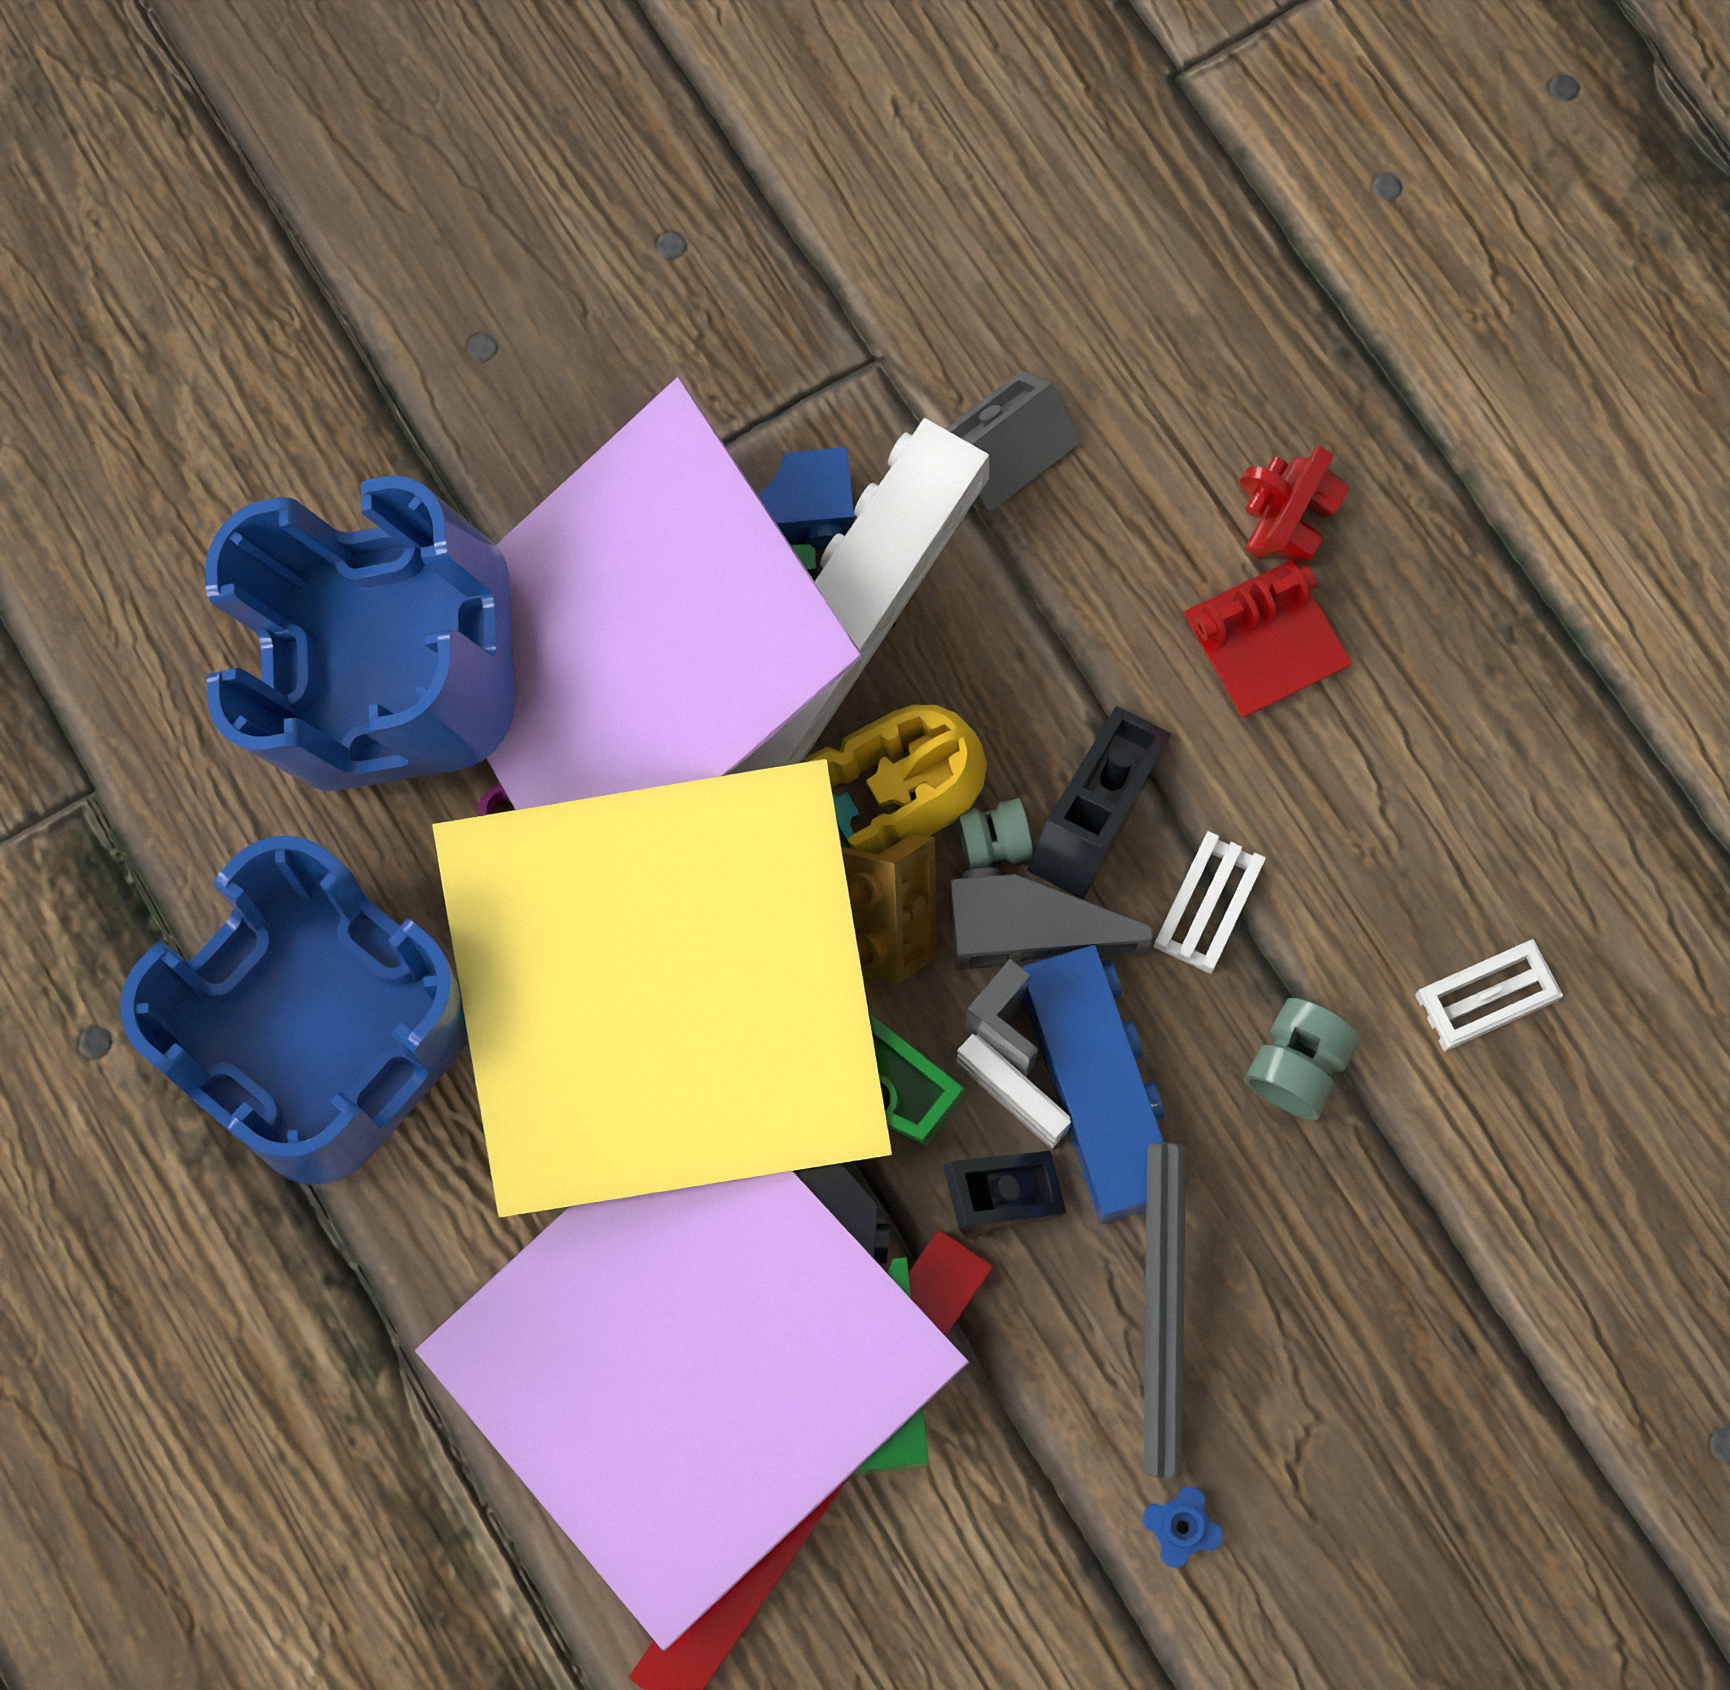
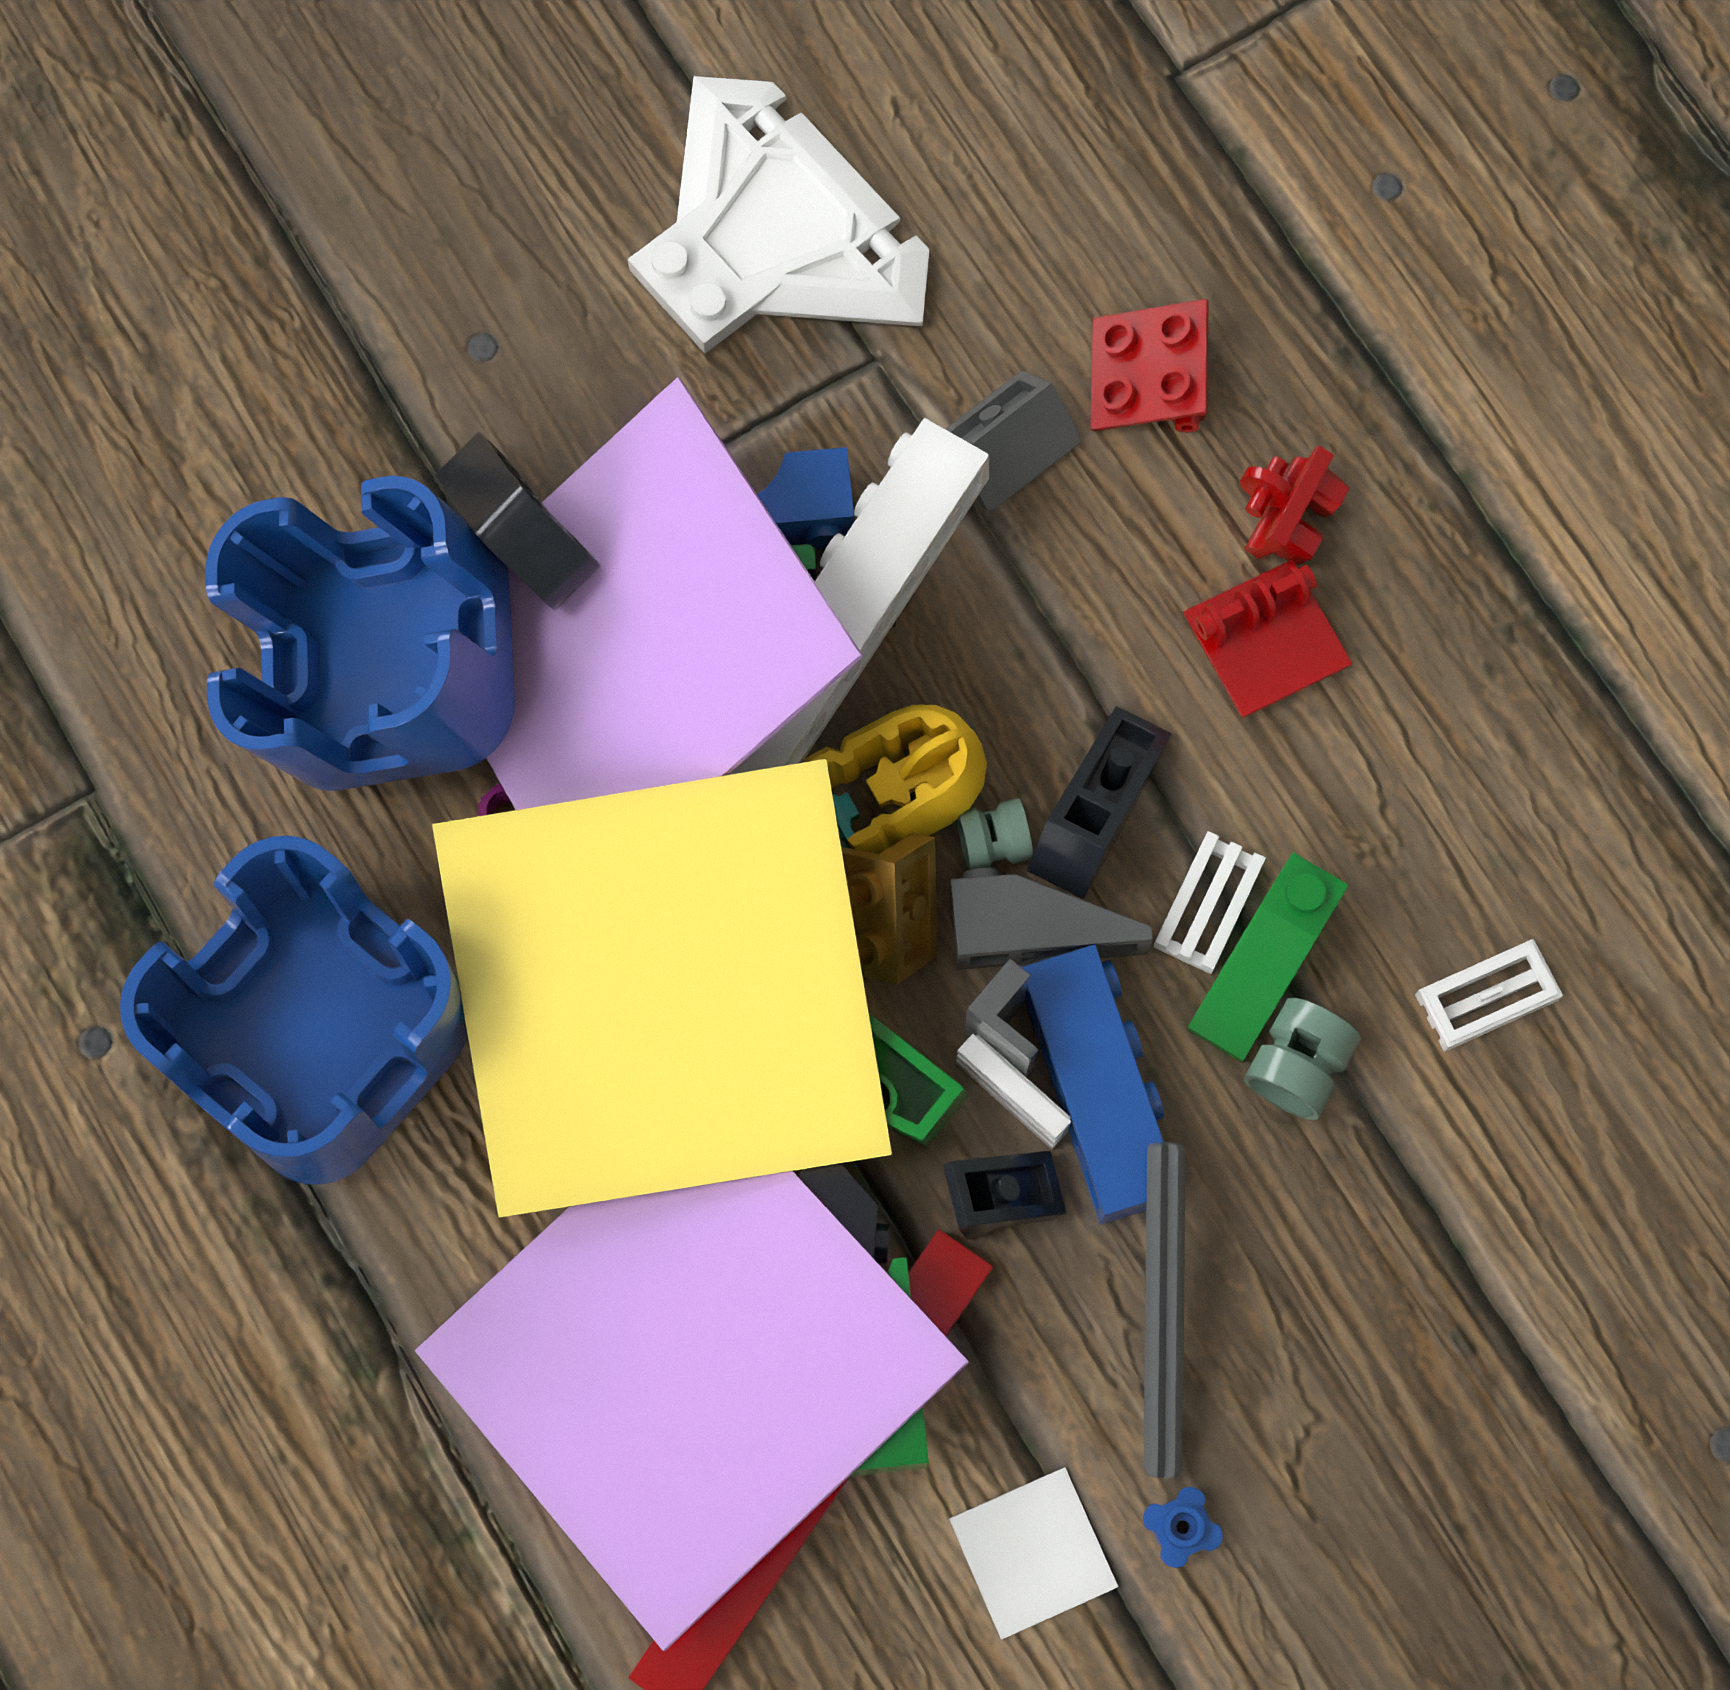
(515, 522): none -> black beam
(774, 226): none -> white plate
(1033, 1553): none -> white sticker
(1151, 367): none -> red hinge
(1267, 957): none -> green slope

